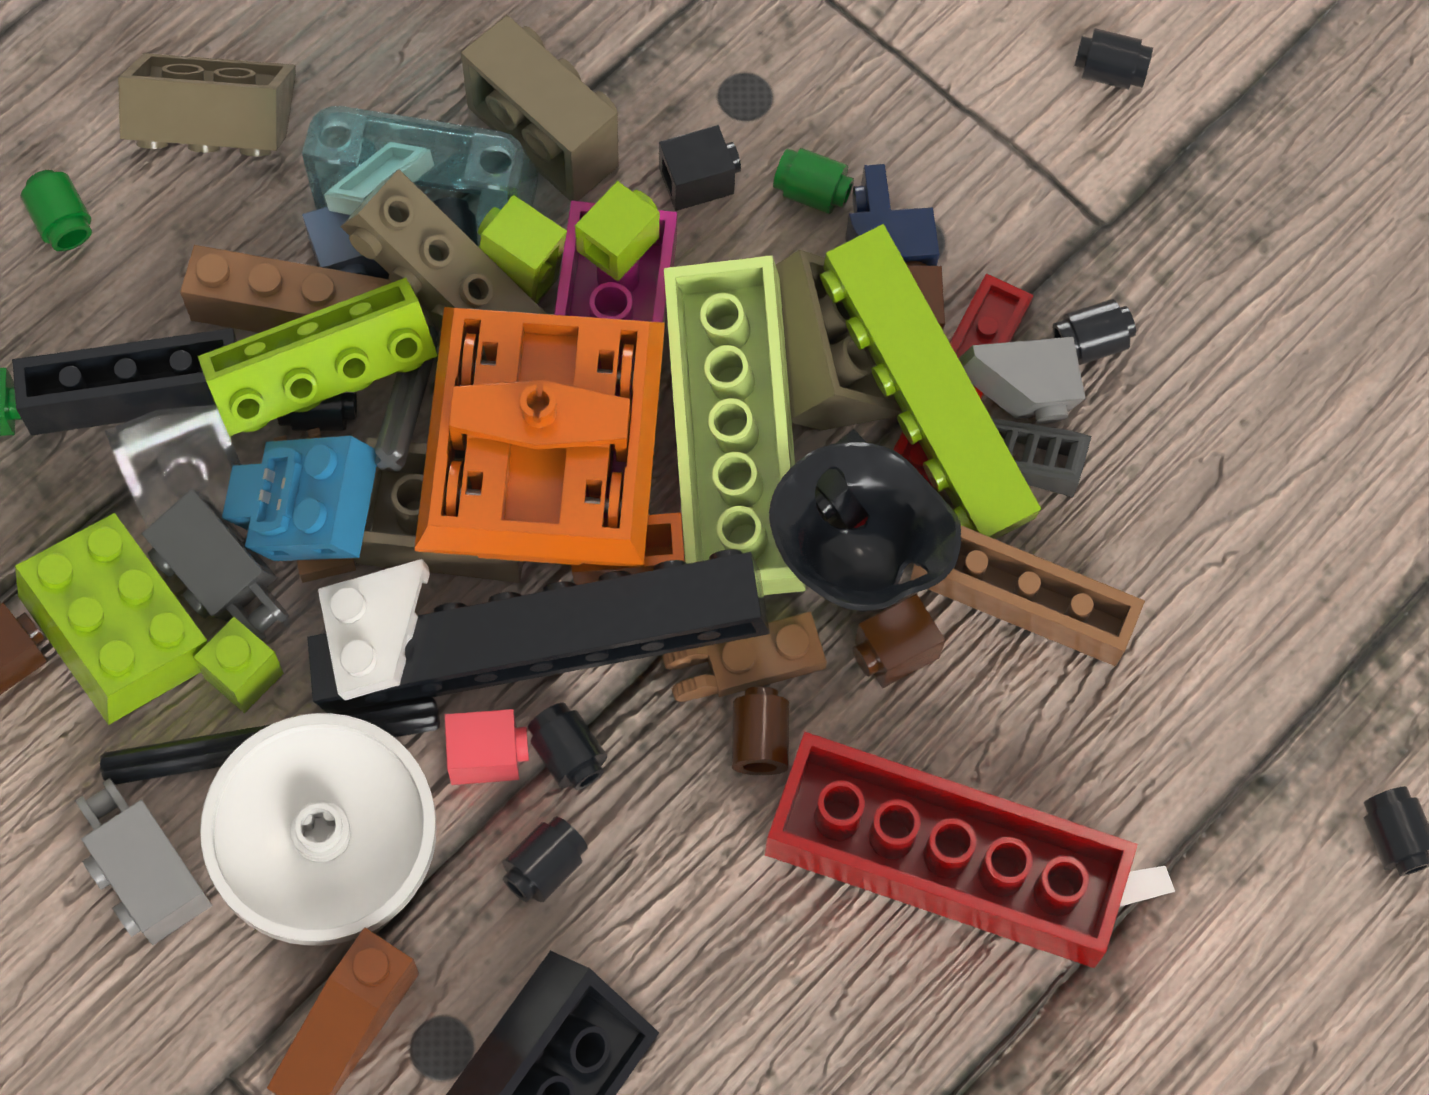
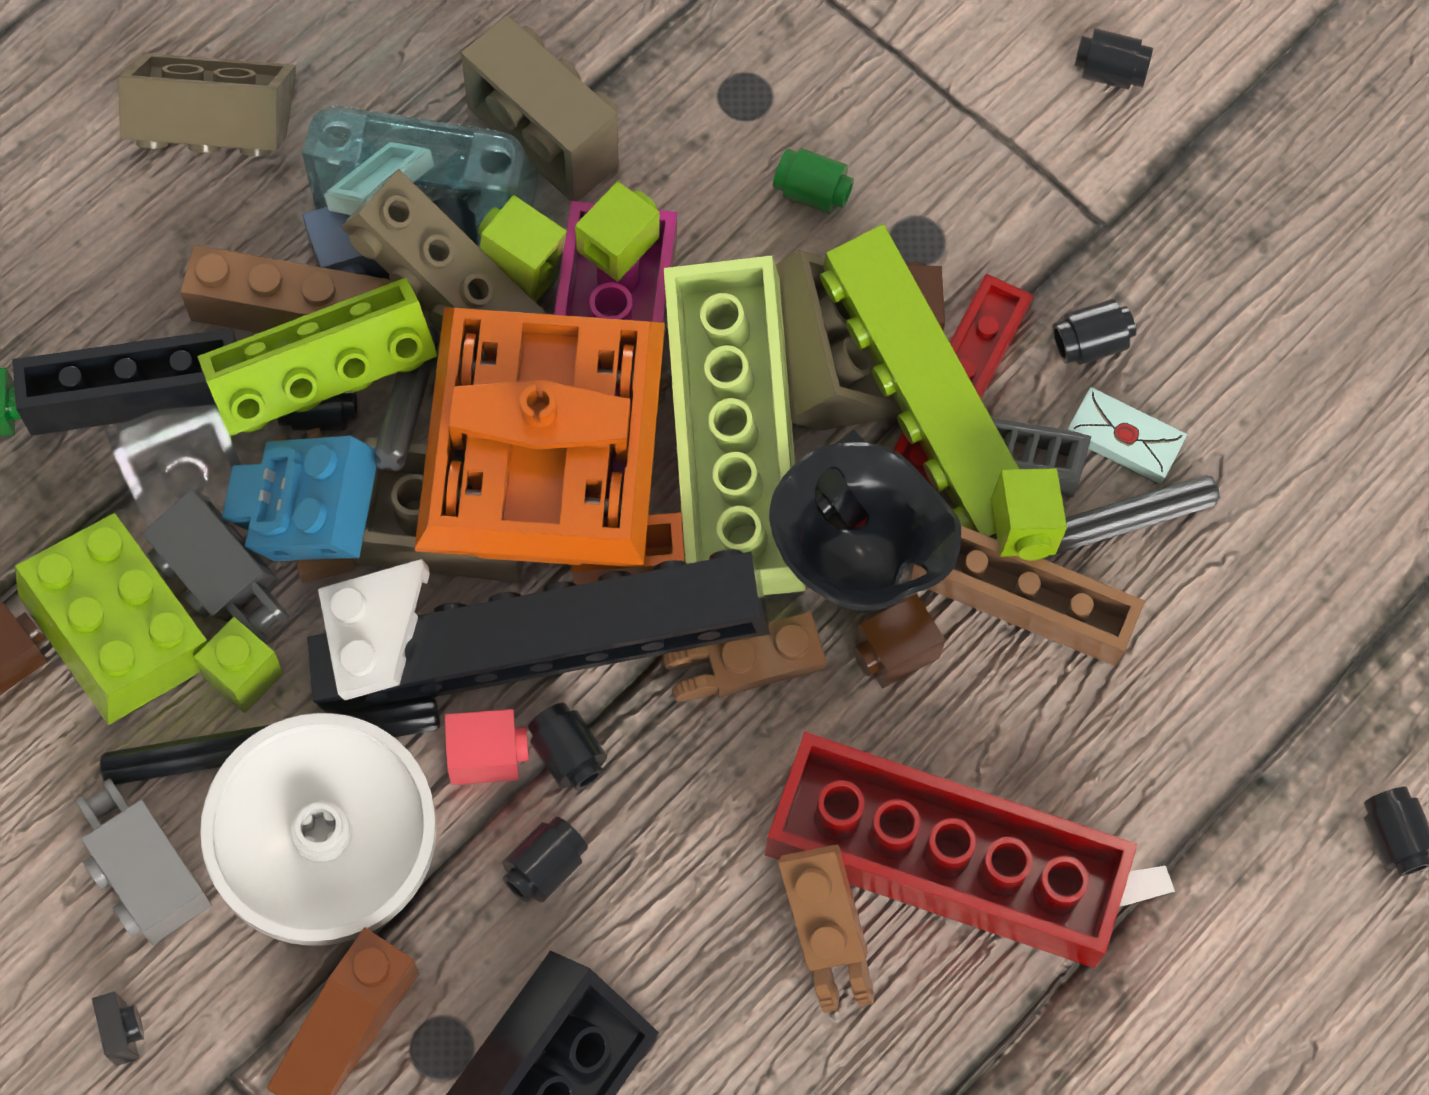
(56, 210): green brick -> none
(118, 1027): none -> black plate
(698, 167): black brick -> none
(760, 732): reddish brown brick -> none
(827, 922): none -> medium nougat hinge
(909, 228): dark blue brick -> none
(1028, 377): light grey slope -> none
(1028, 513): none -> lime brick
(1128, 435): none -> light aqua tile
(1139, 512): none -> dark grey axle

